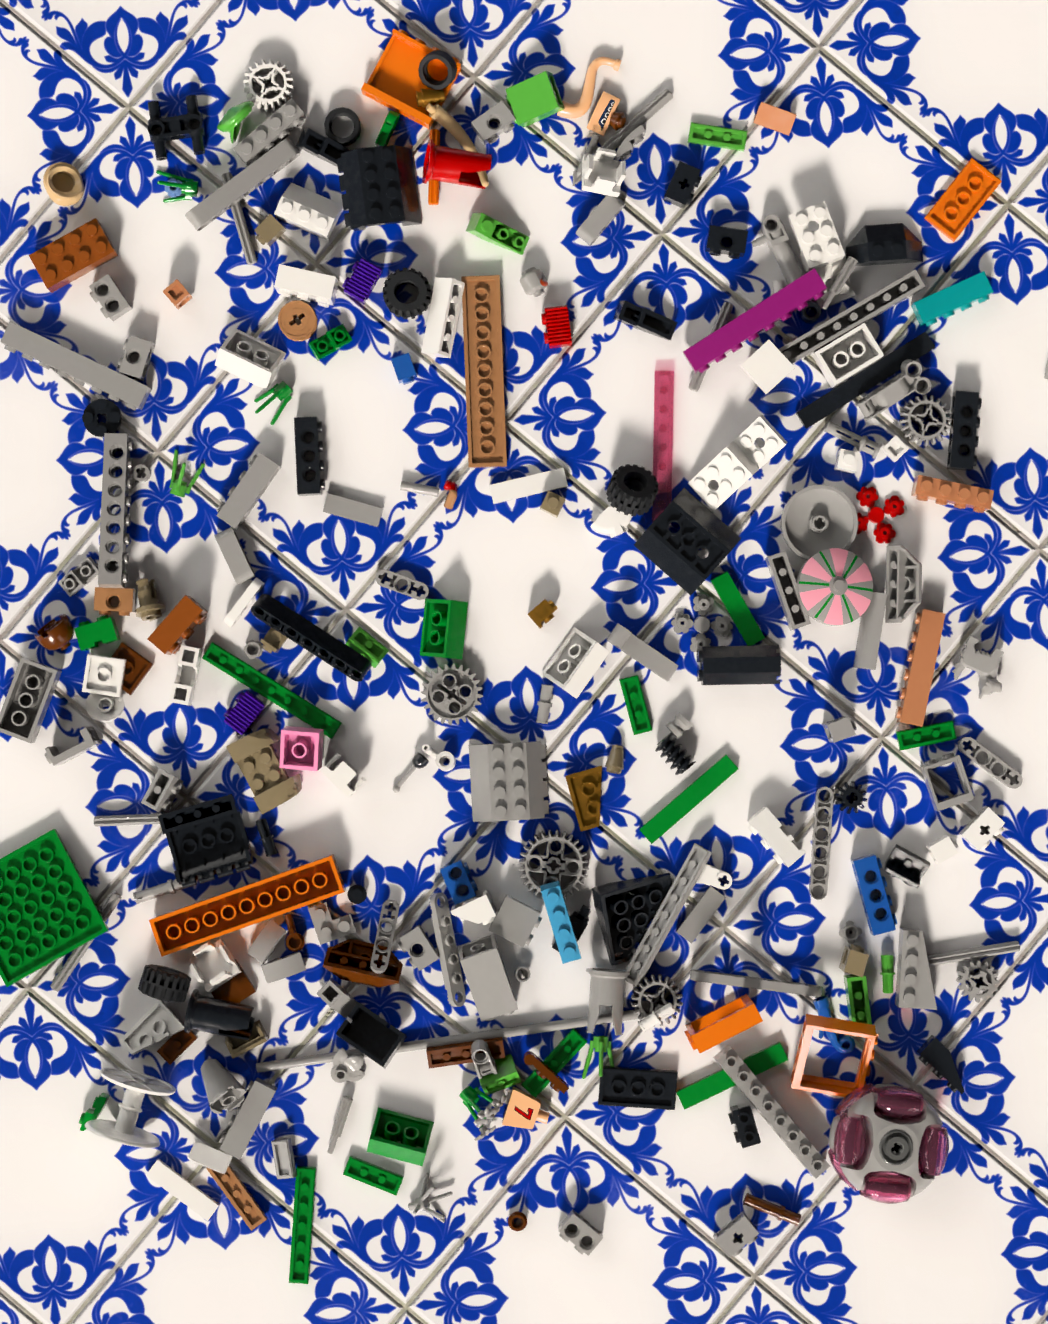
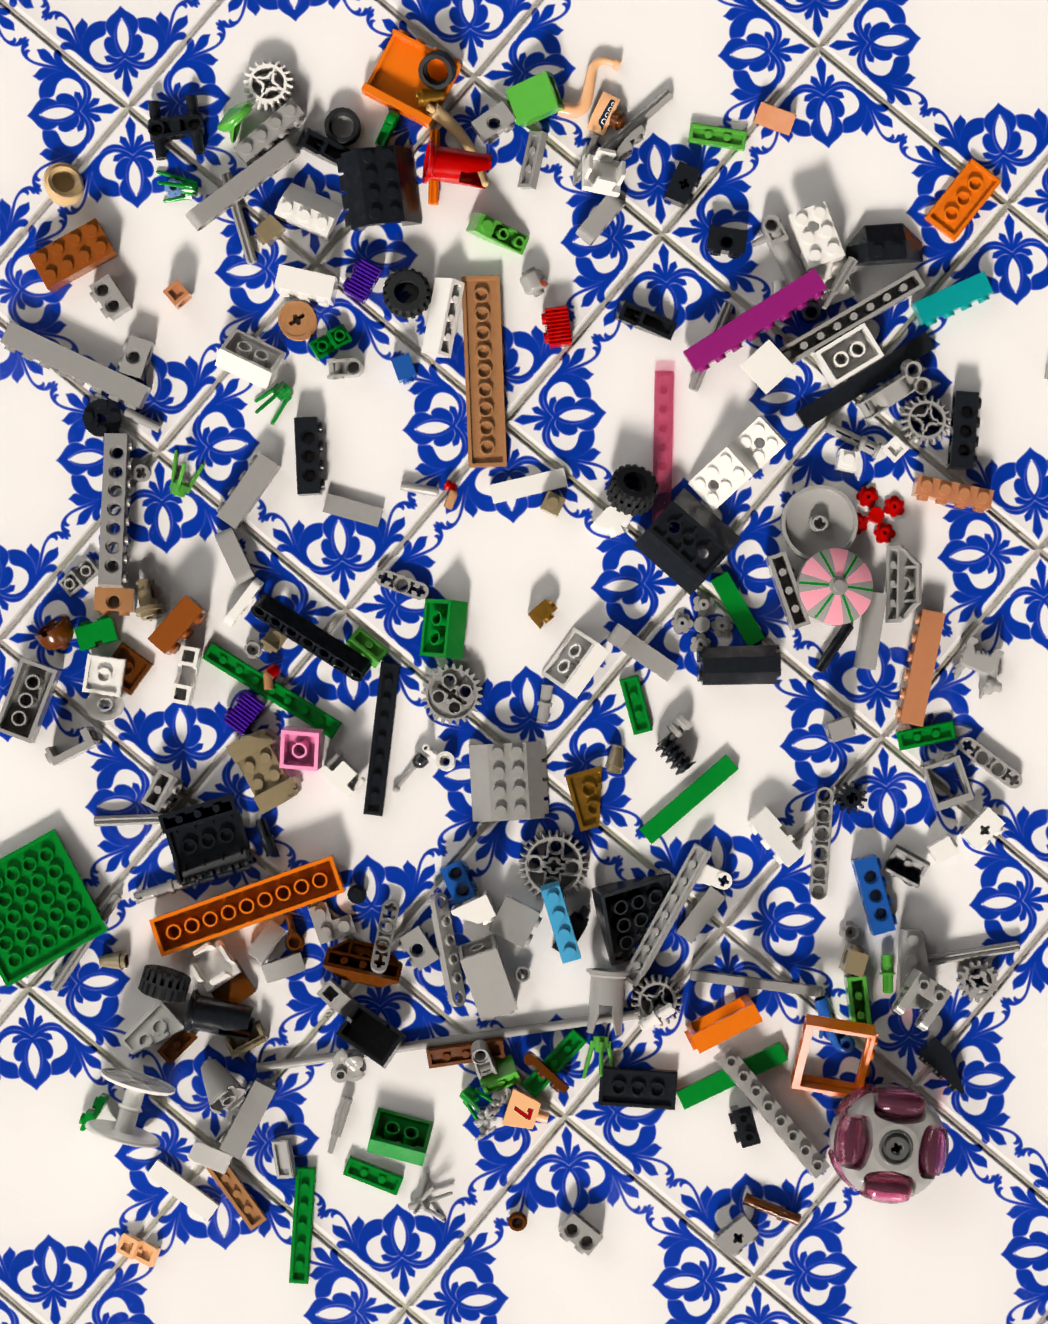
(115, 960): none -> dark tan cone
(138, 1249): none -> light nougat slope
(143, 420): none -> light grey piece
(268, 676): none -> arm
(342, 368): none -> light grey piece
(381, 739): none -> black tile
(532, 160): none -> light grey plate
(834, 647): none -> black axle
(928, 988): none -> light grey brick

